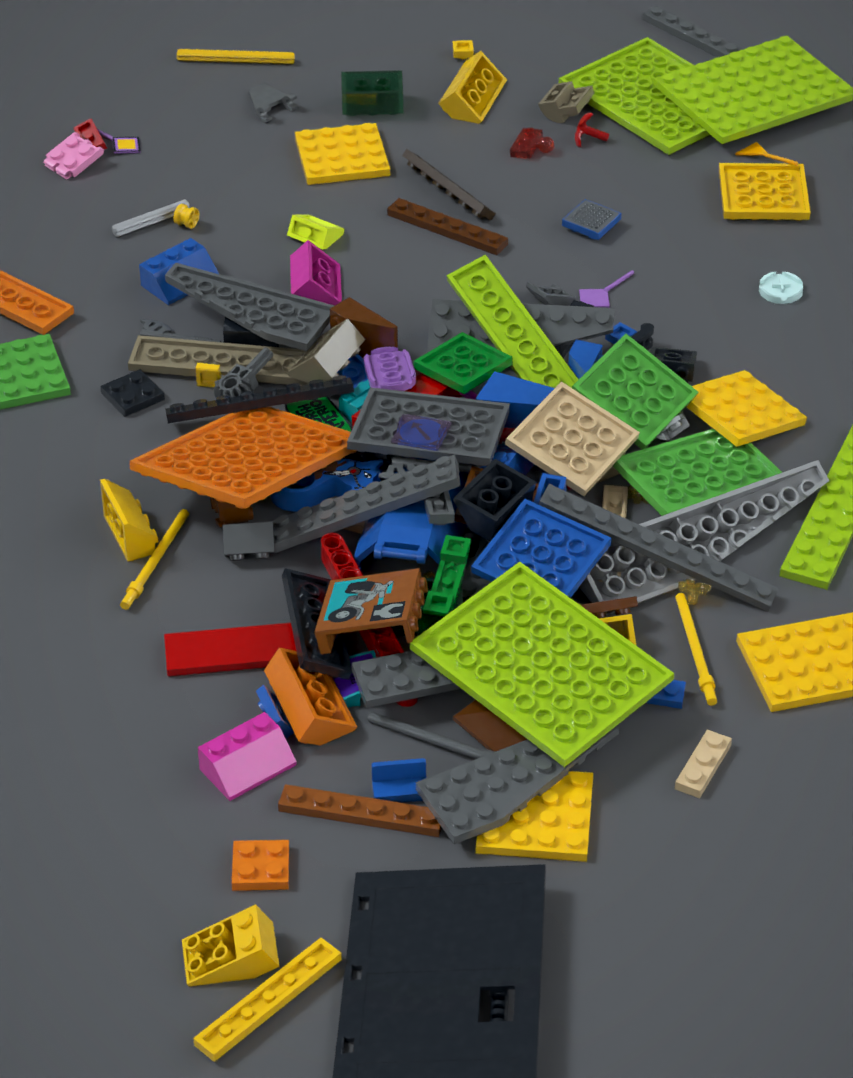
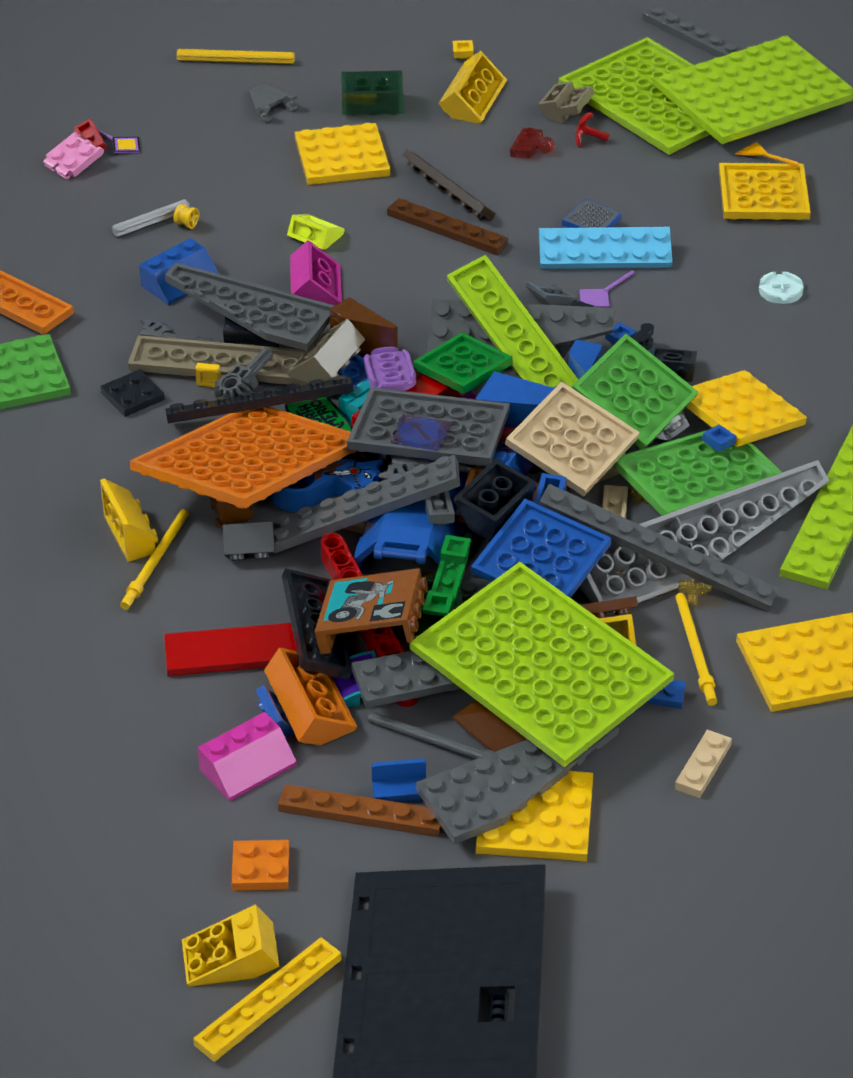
(605, 247): none -> medium azure plate
(719, 438): none -> blue plate

